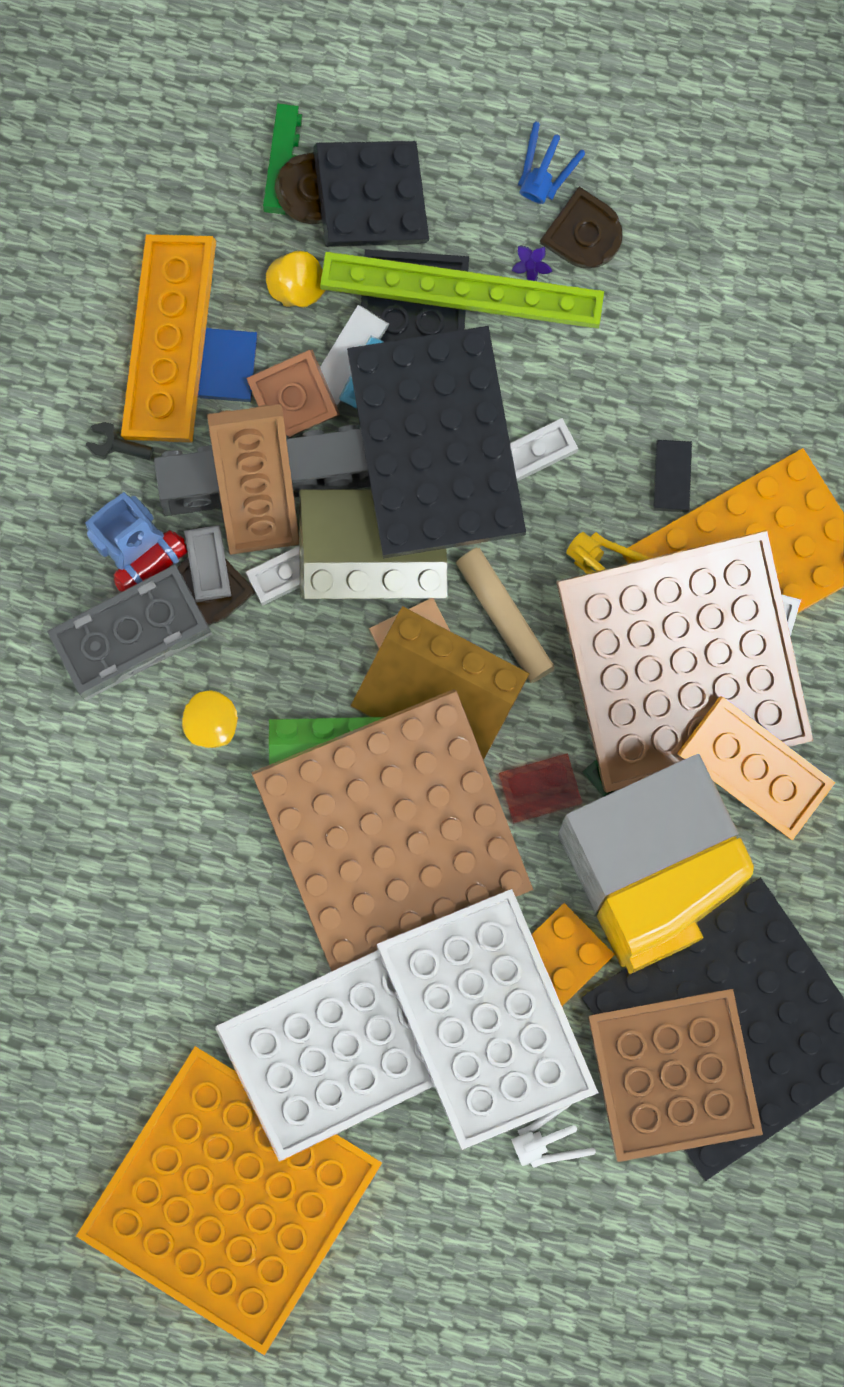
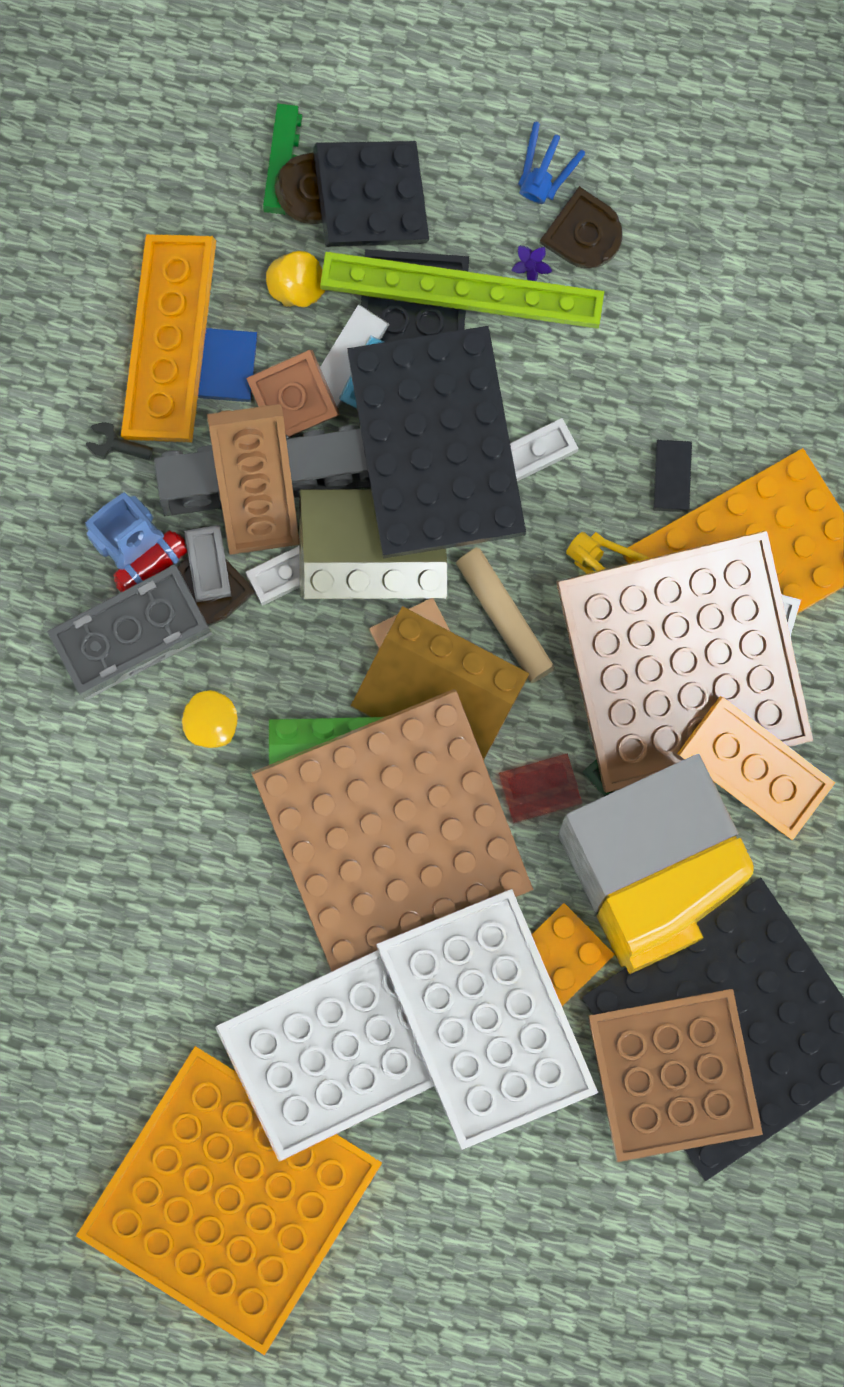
(532, 1146): white plant -> none

